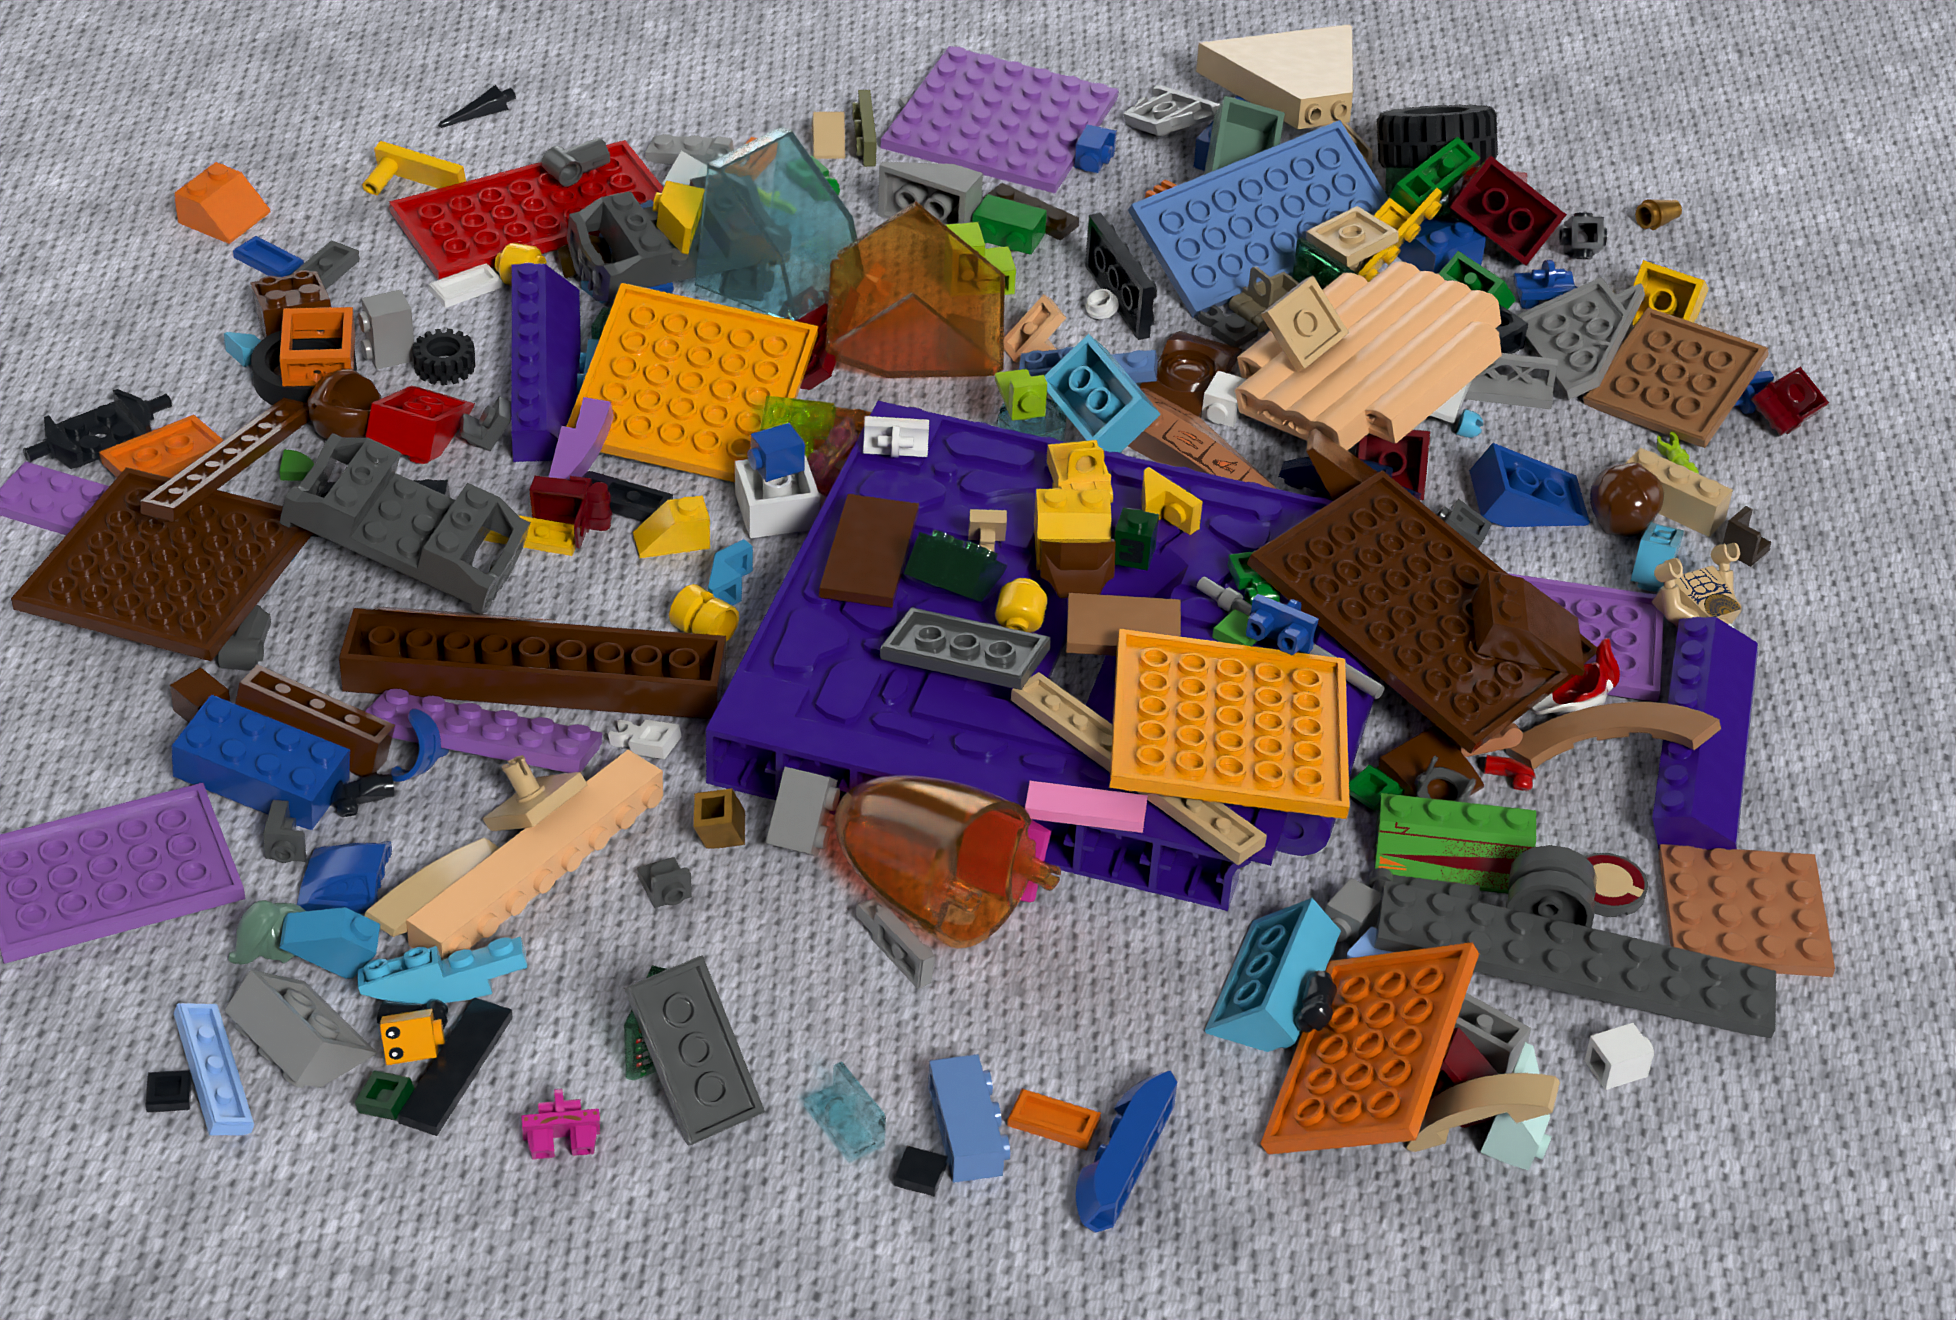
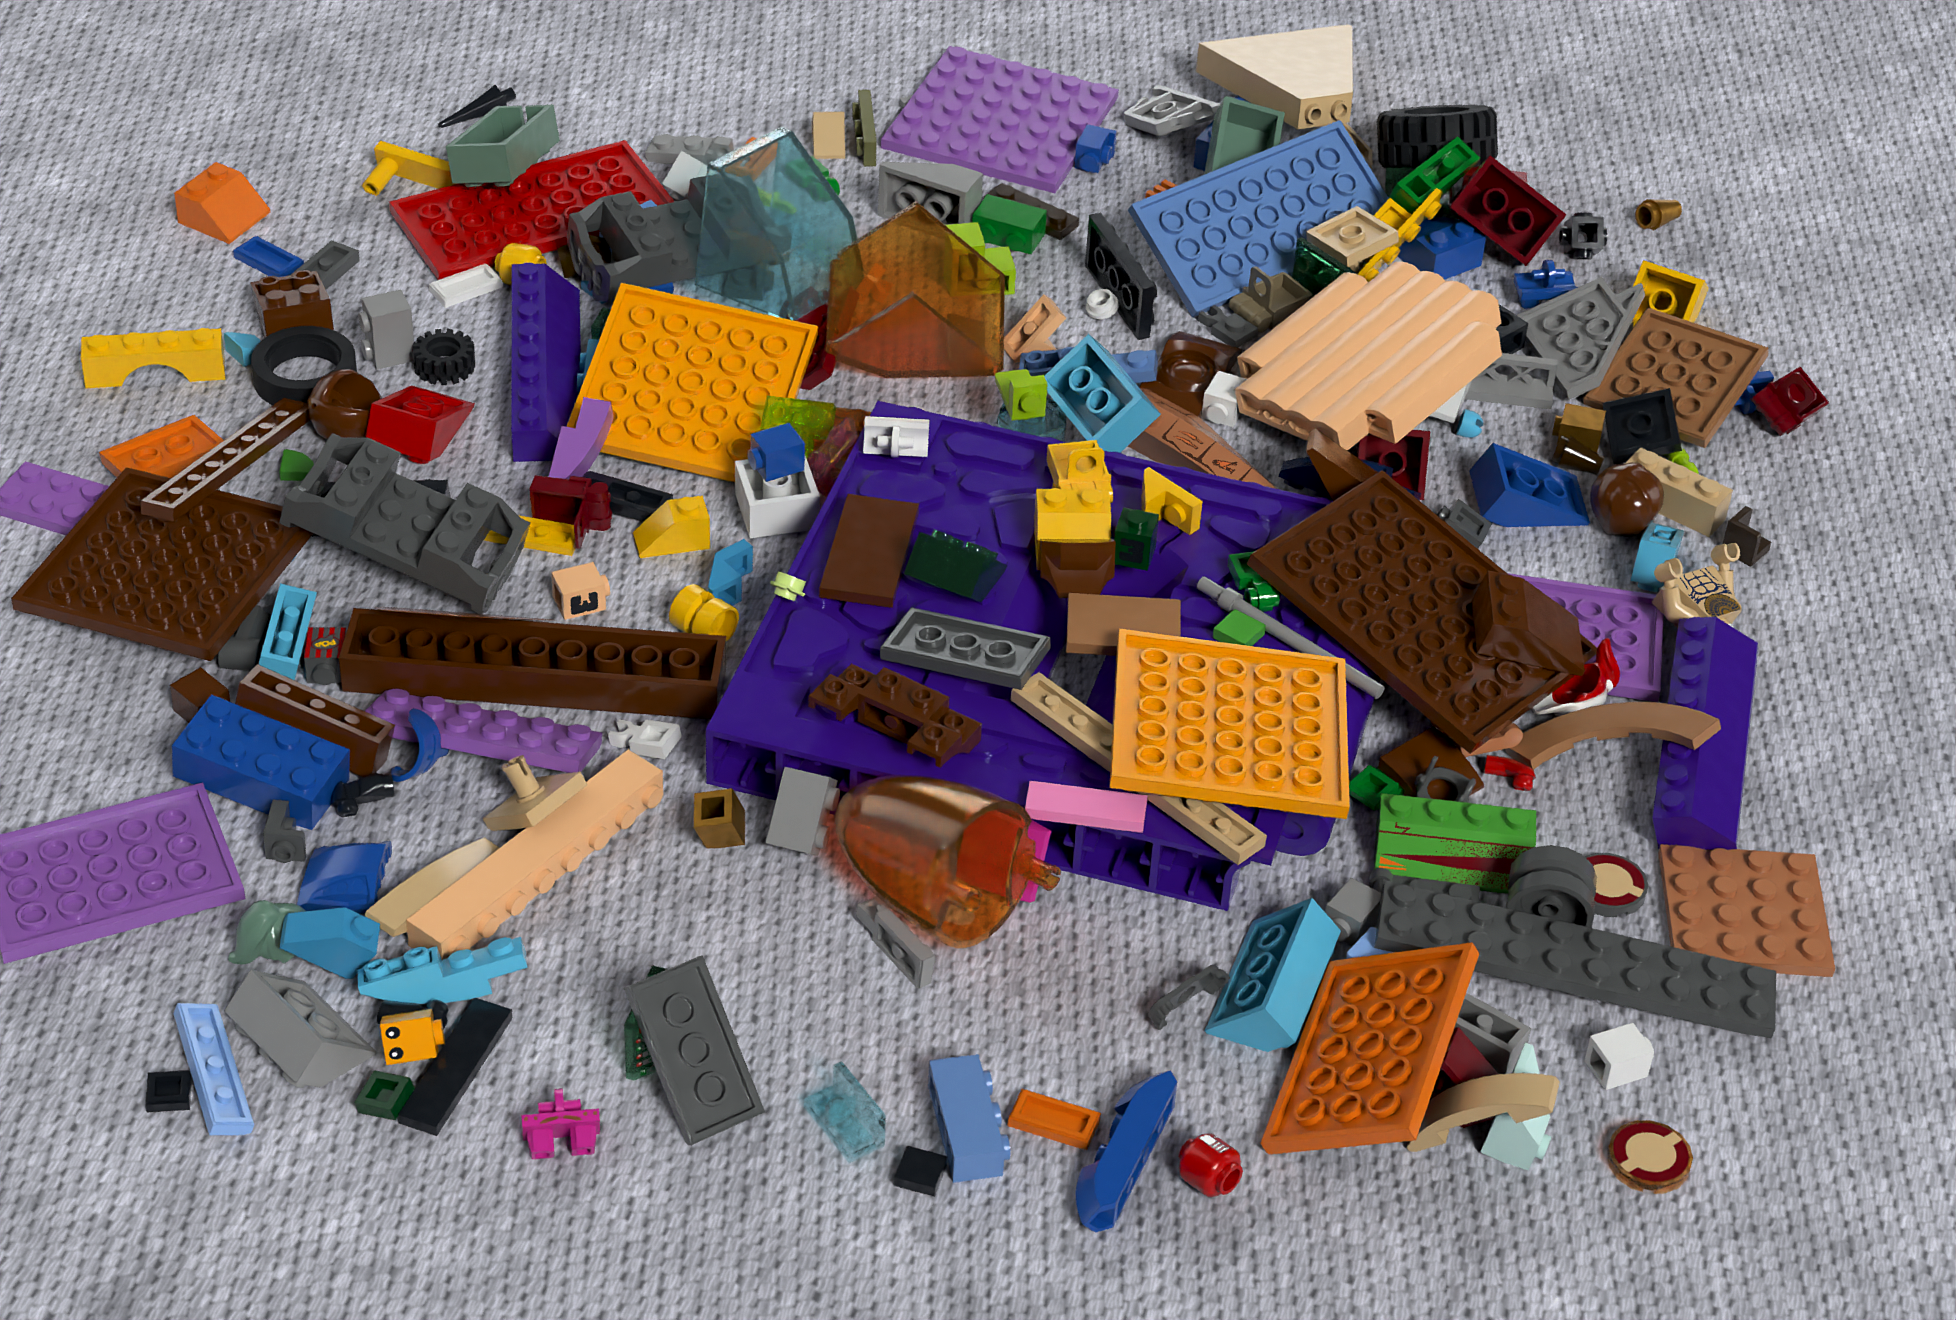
(75, 439): black plate -> none
(113, 357): none -> yellow arch
(287, 630): none -> medium azure brick
(302, 323): orange window -> none
(323, 654): none -> dark grey brick
(489, 427): dark grey bracket -> none
(502, 145): none -> sand green piece
(571, 163): dark grey piece -> none
(579, 590): none -> light nougat brick
(665, 882): dark grey bracket -> none
(679, 213): yellow slope -> none
(788, 586): none -> yellowish green plate
(899, 710): none -> reddish brown bracket
(987, 526): tan tile -> none
(1021, 605): yellow head -> none
(1209, 980): none -> dark grey piece
(1210, 1165): none -> red head
(1282, 623): blue hips -> none
(1304, 323): tan tile -> none
(1317, 1001): black arm -> none
(1476, 277): green brick -> none
(1577, 456): none -> dark brown cone
(1581, 423): none -> pearl gold brick
(1642, 422): none -> black plate
(1649, 1156): none -> tile

